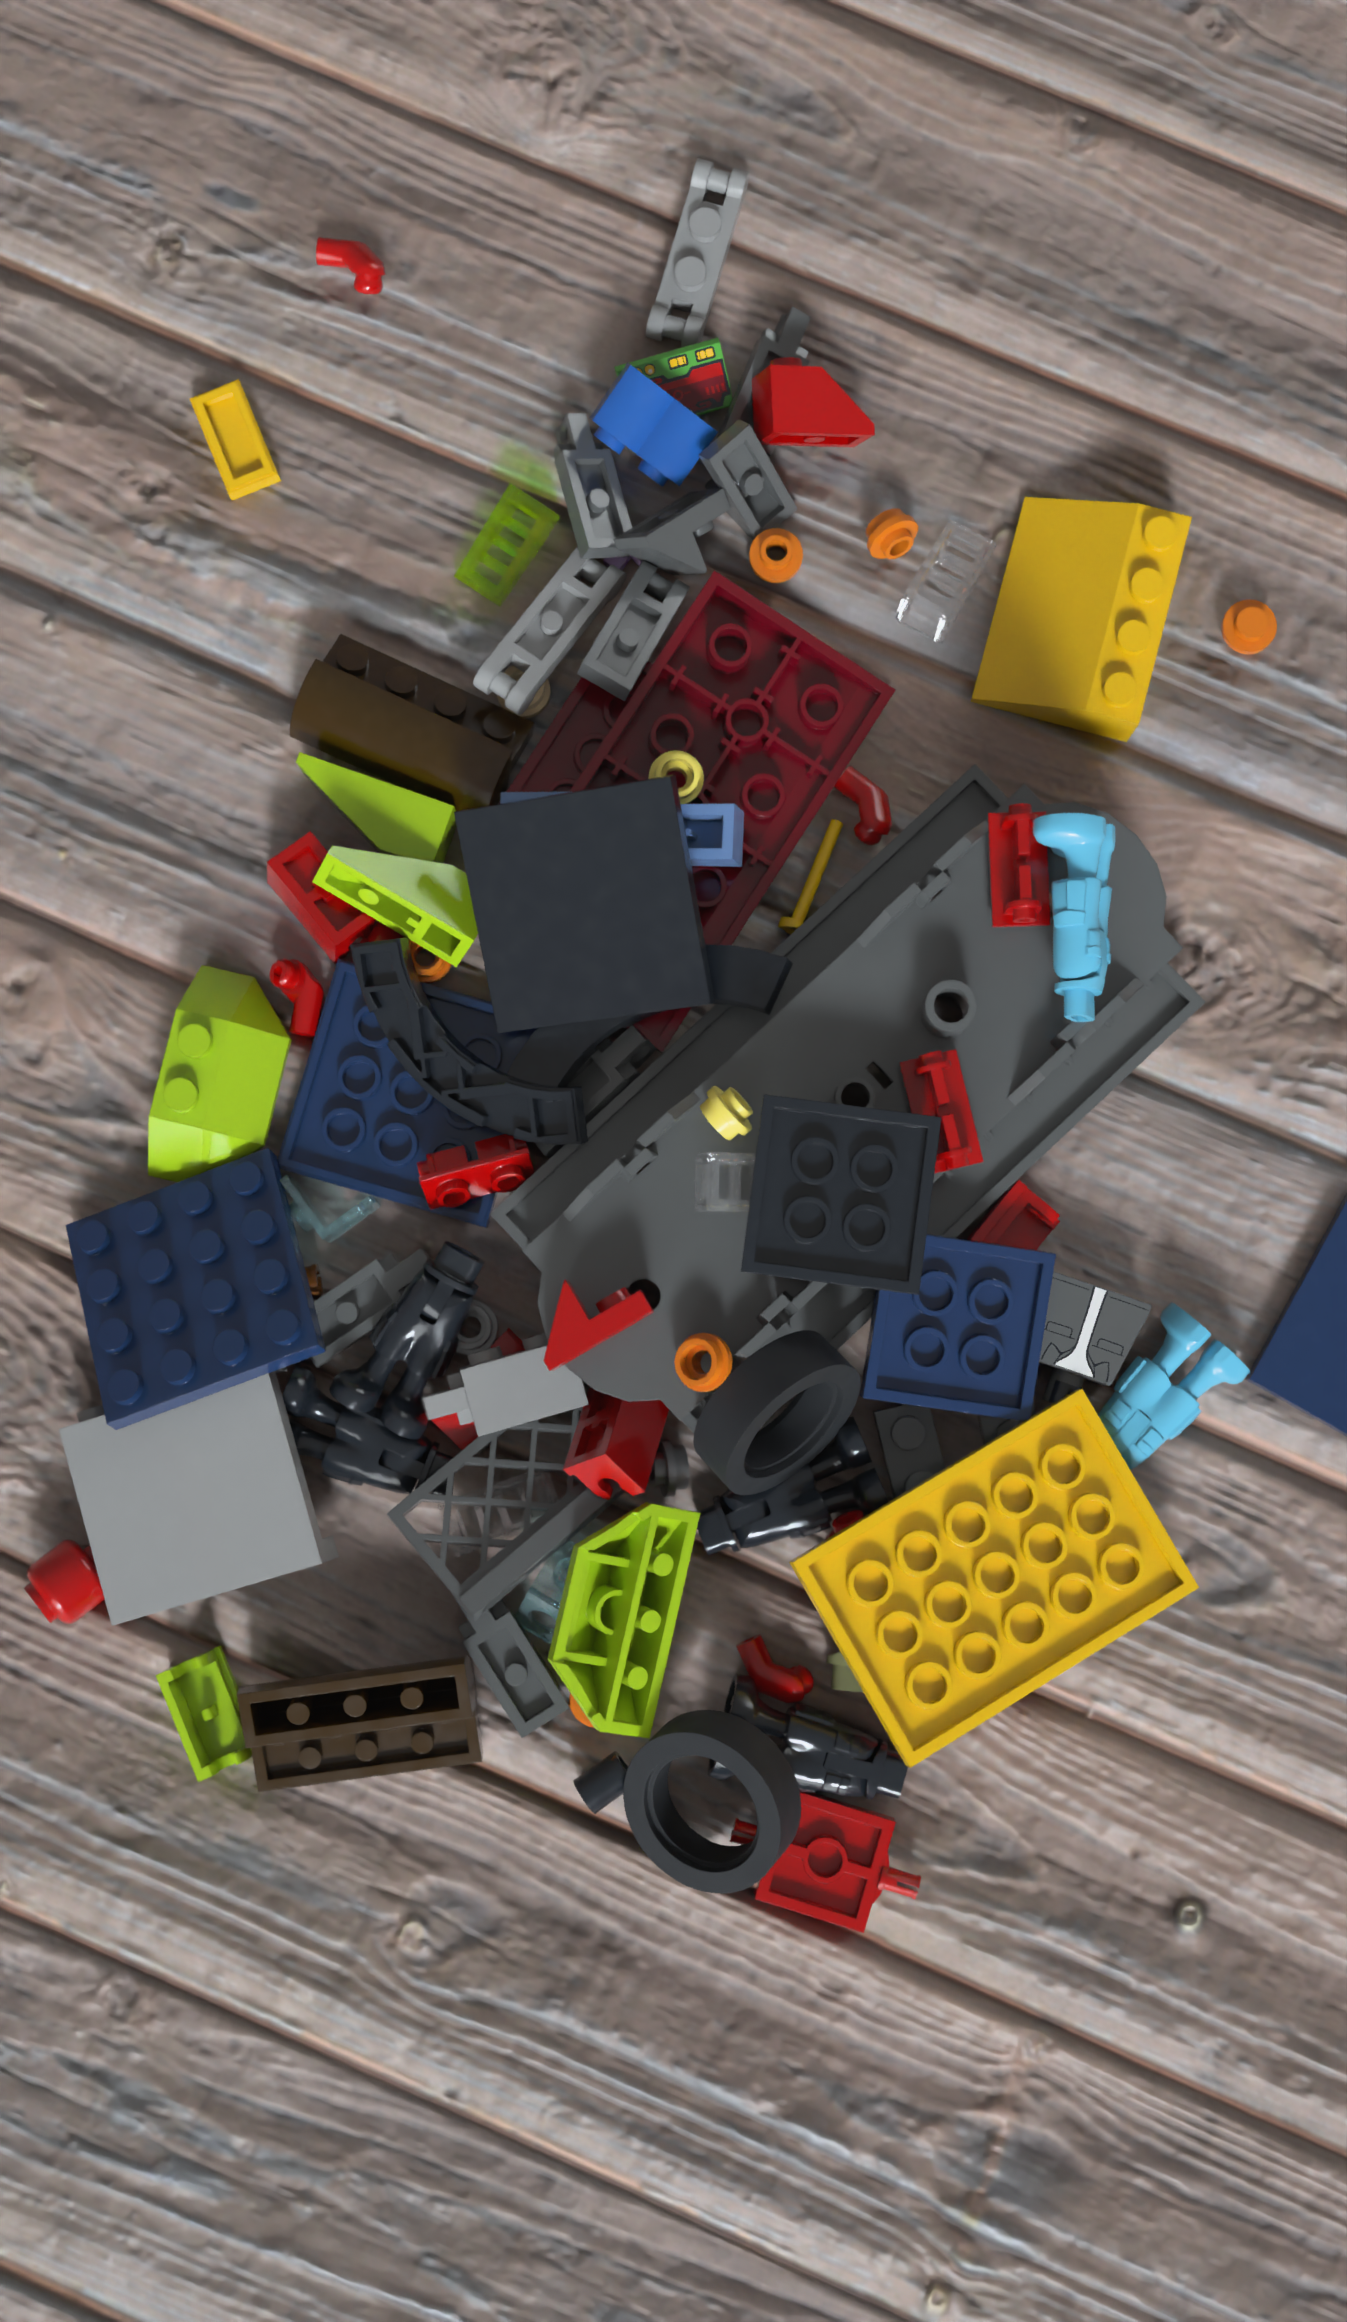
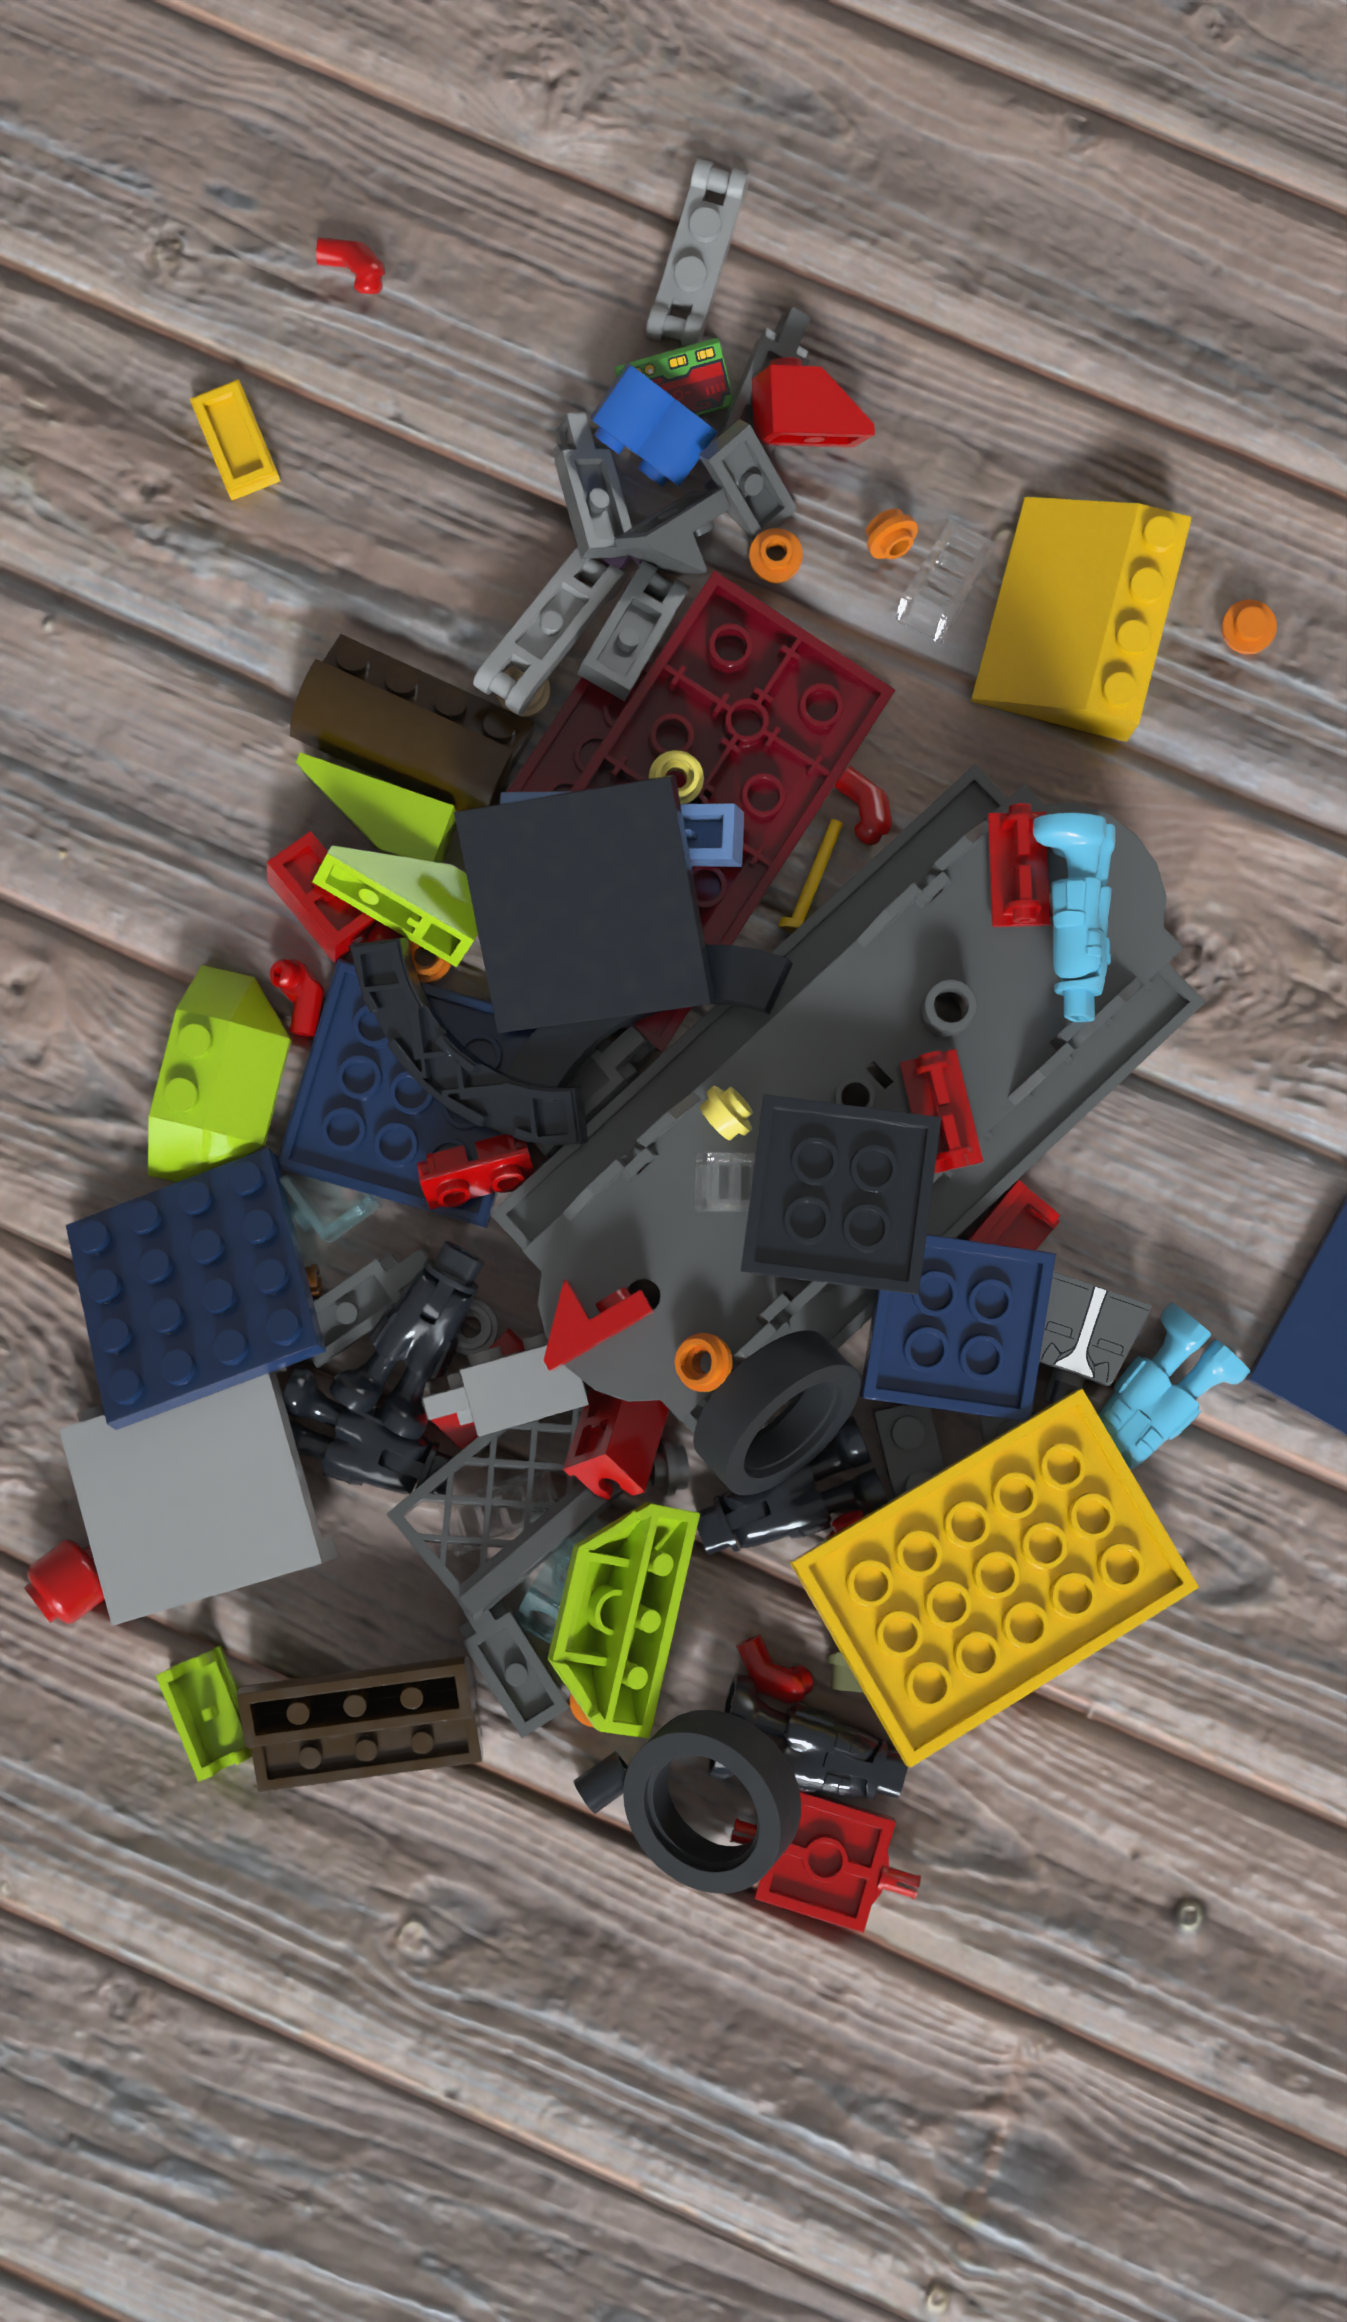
(500, 517): clear neon green slope -> none

